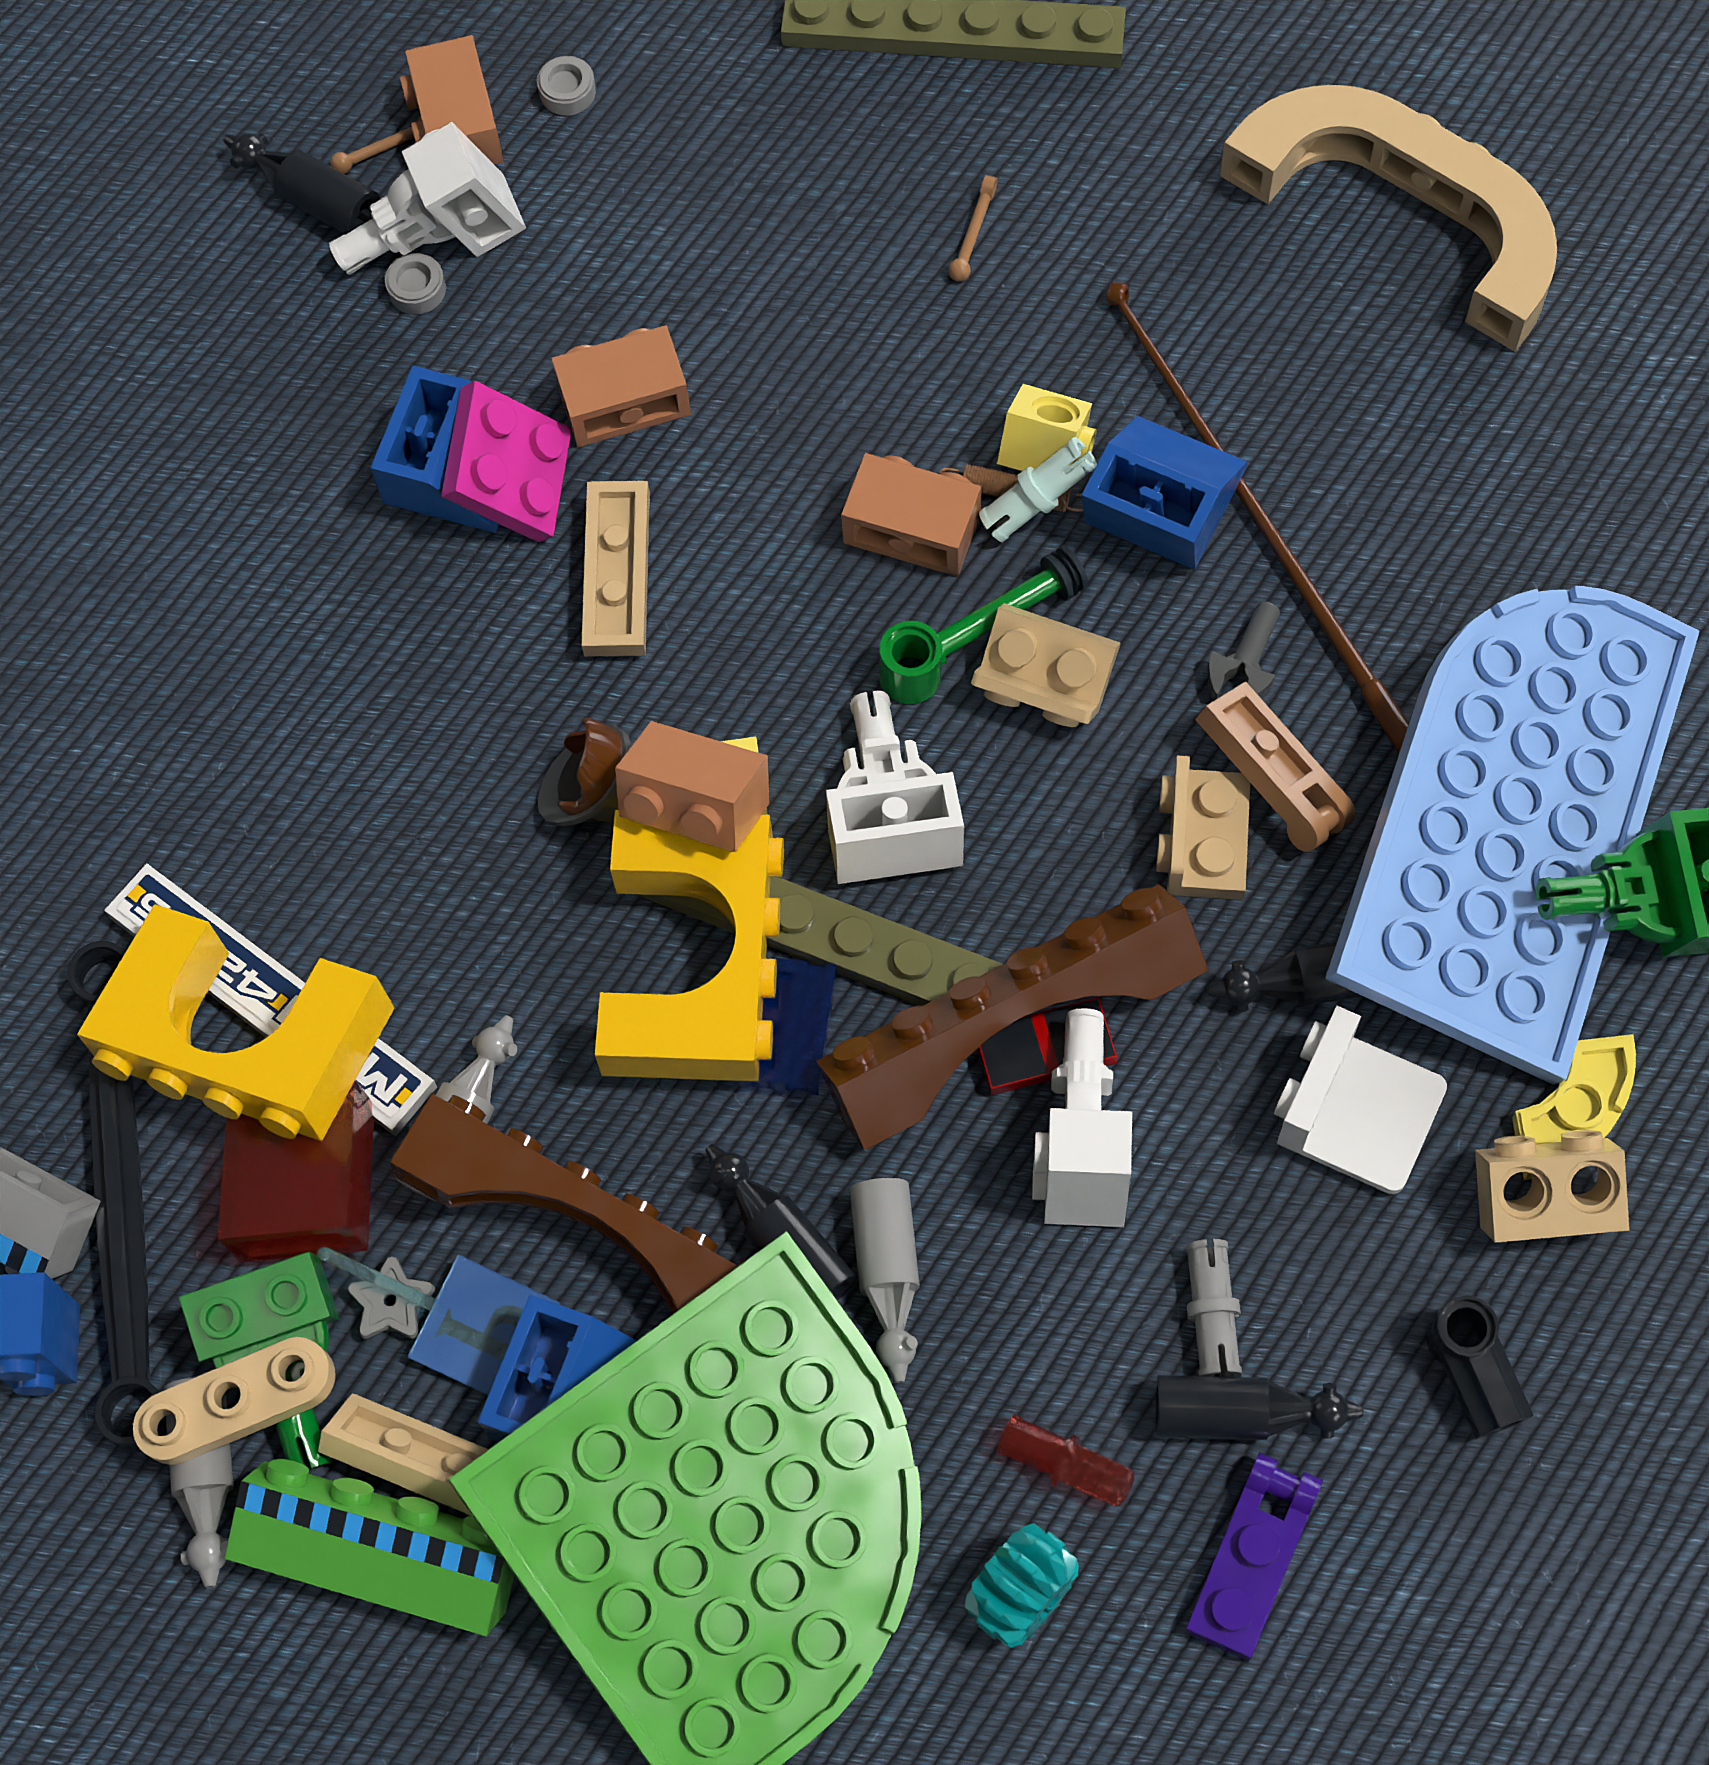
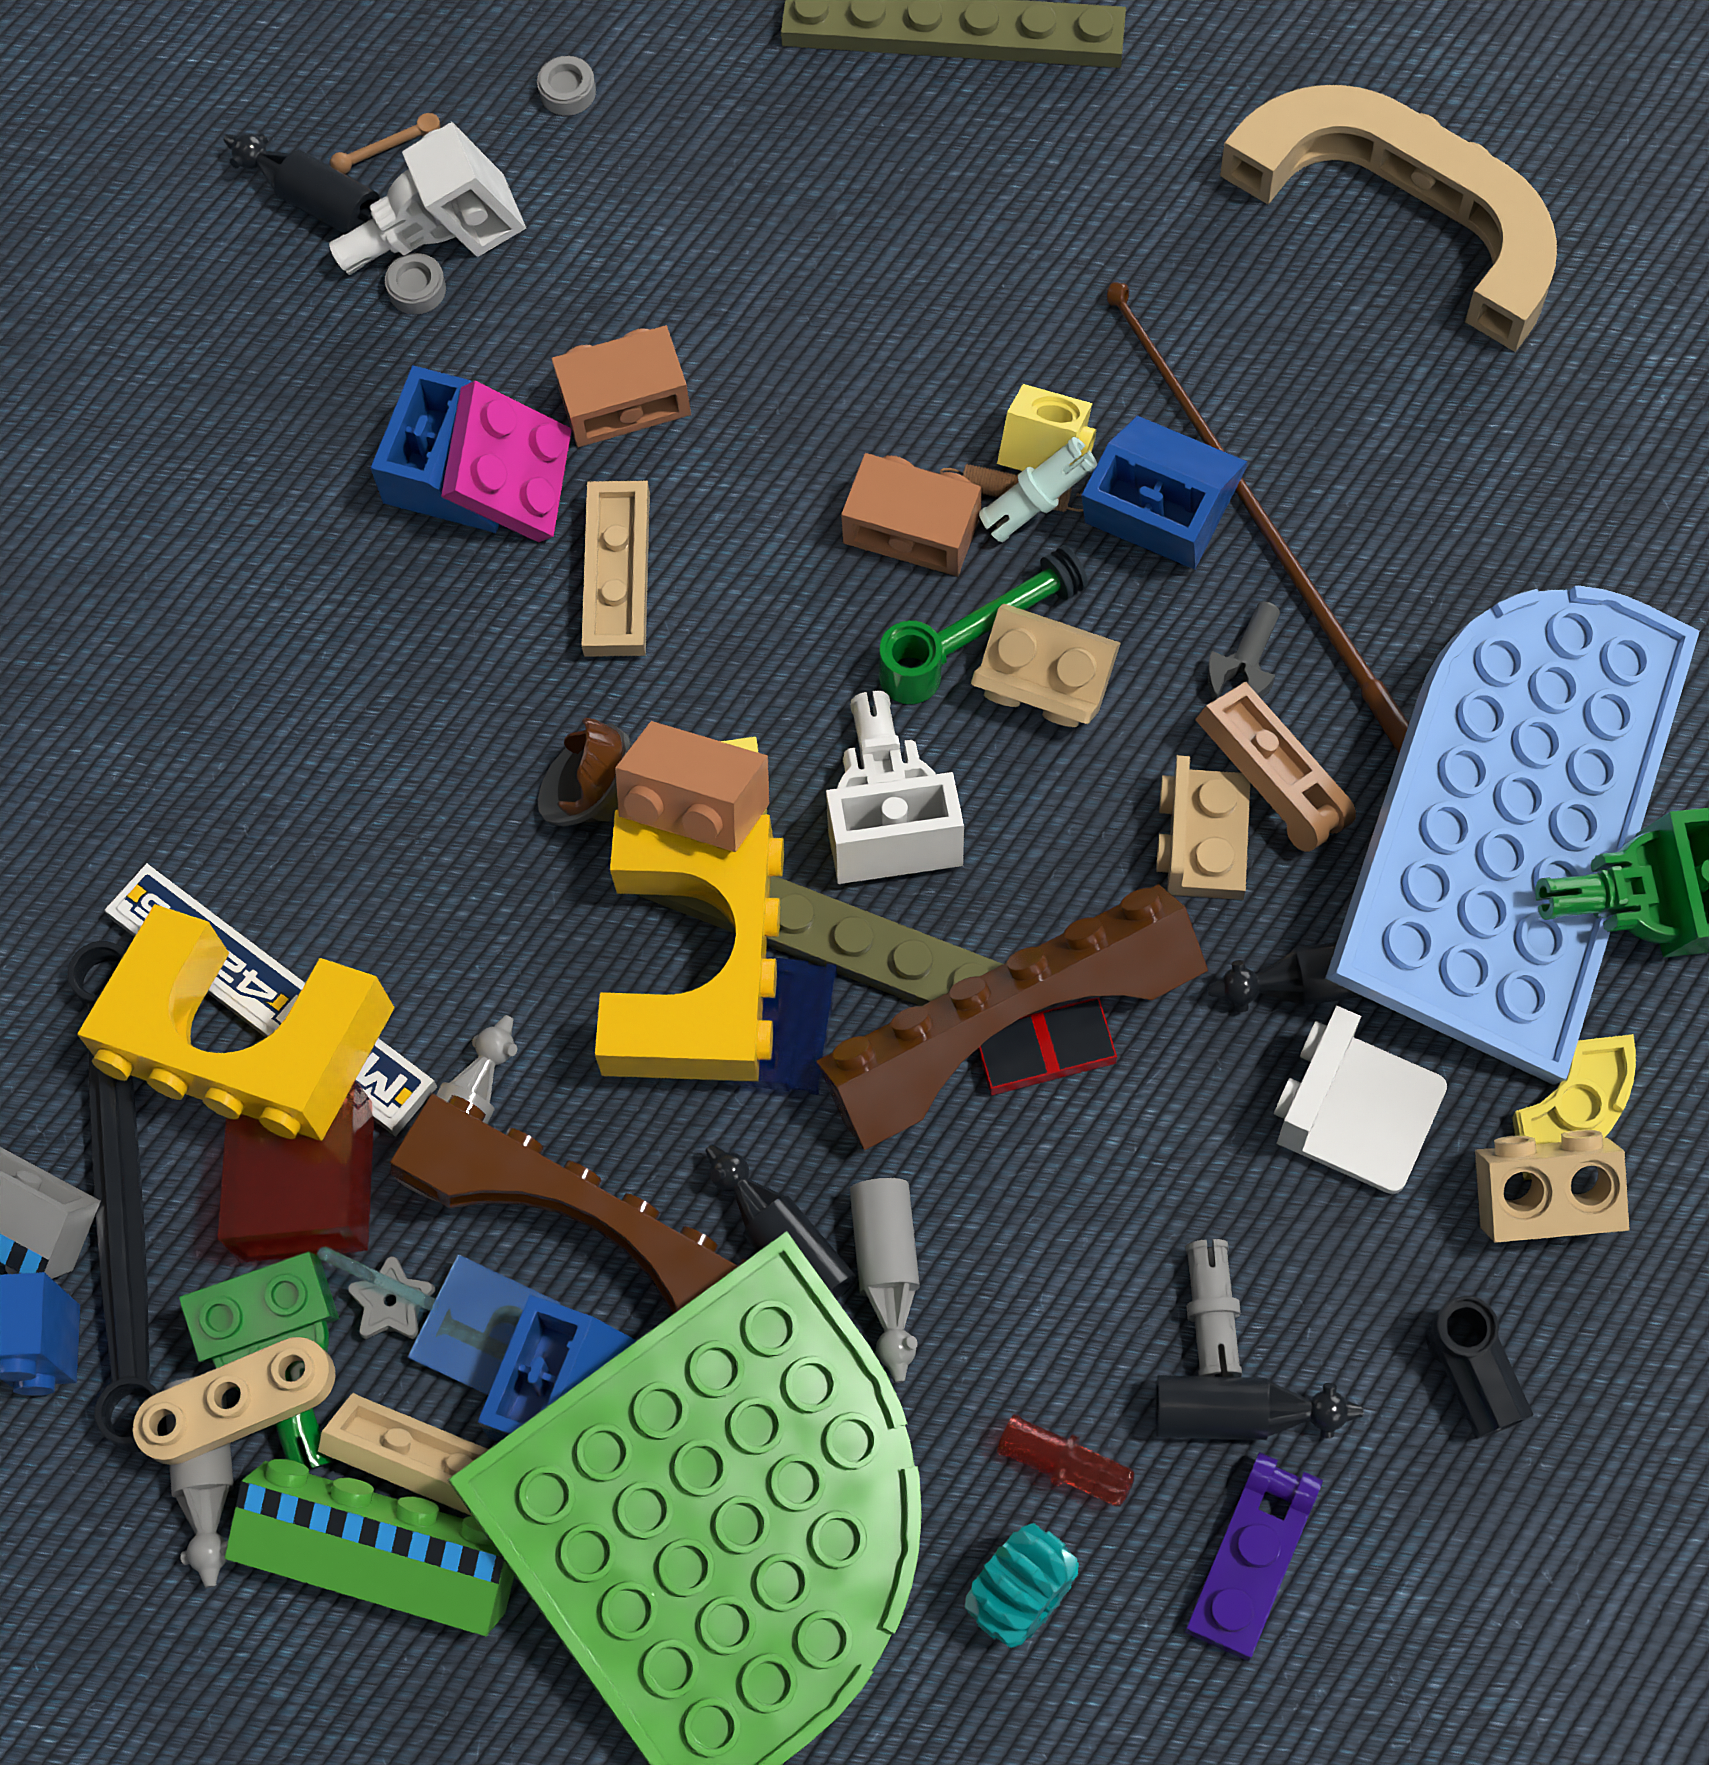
(451, 88): nougat brick -> none
(959, 268): medium nougat hinge -> none
(1086, 1155): white brick -> none

